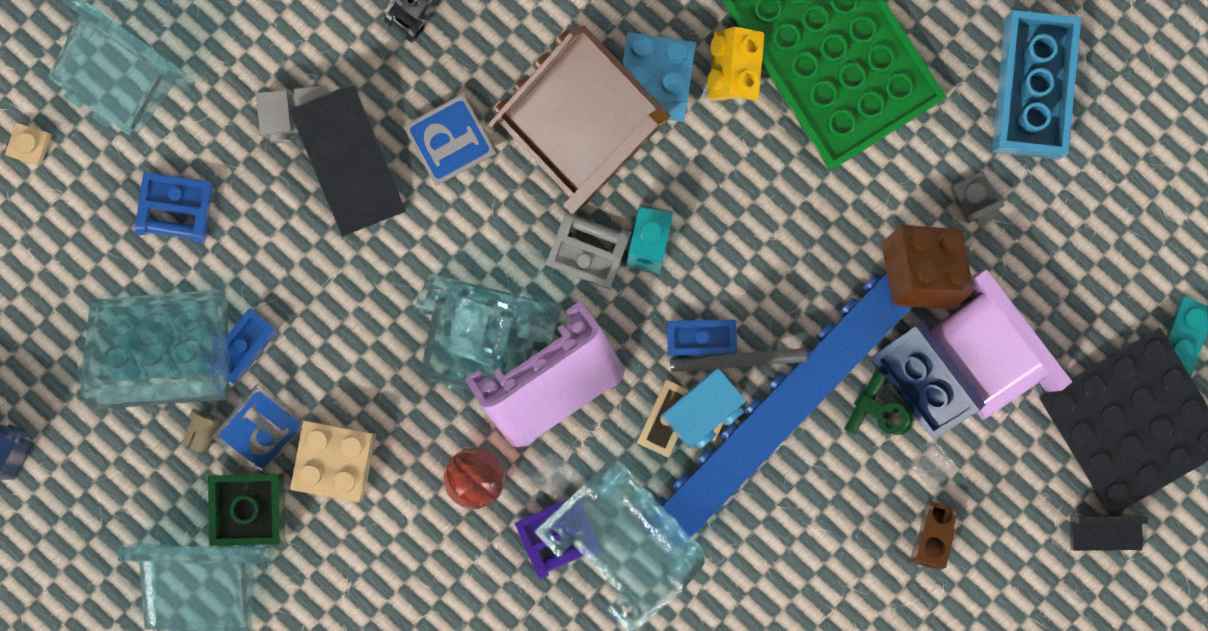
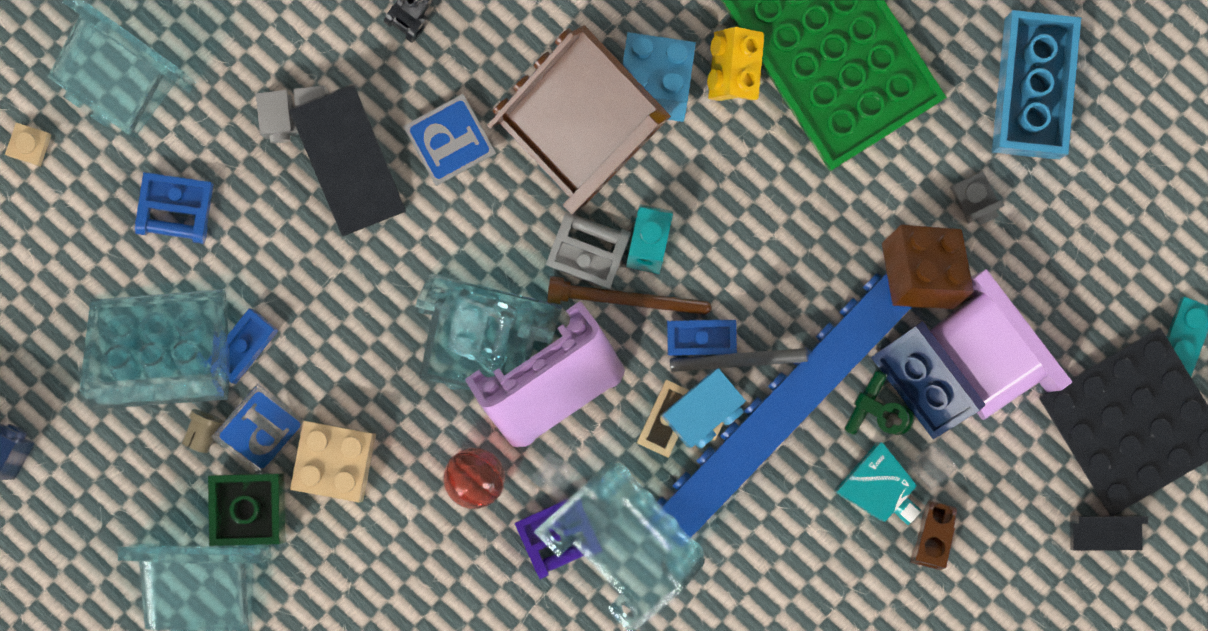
(562, 291): none -> reddish brown piece
(880, 486): none -> teal torso

